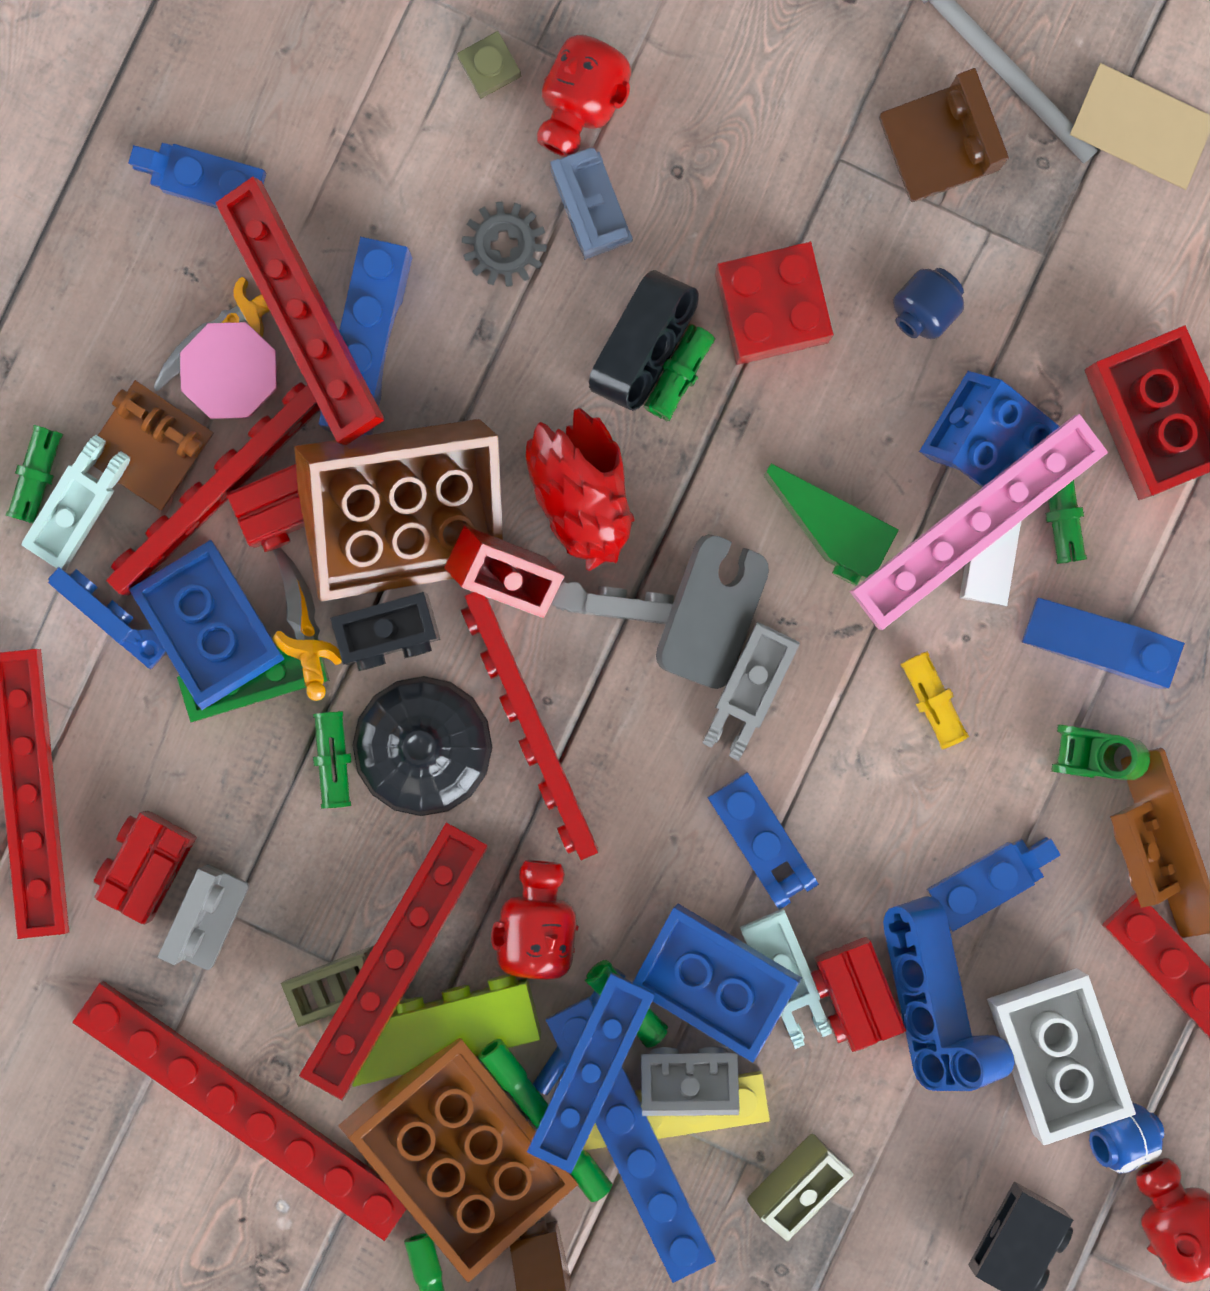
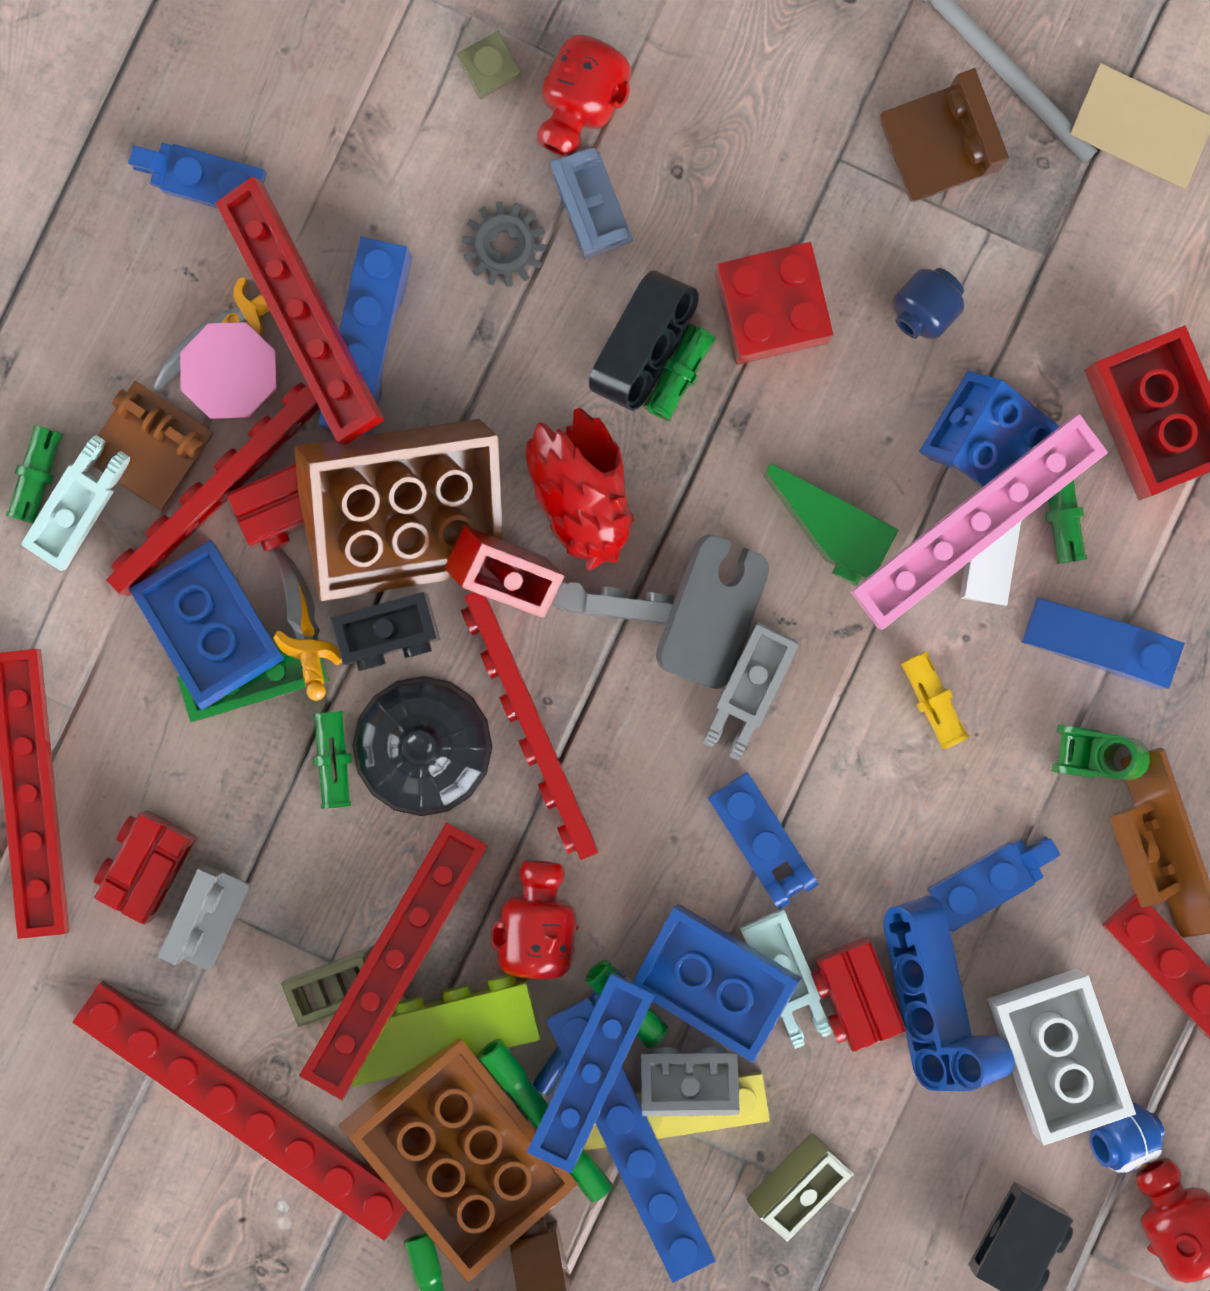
(110, 618): blue hinge -> none

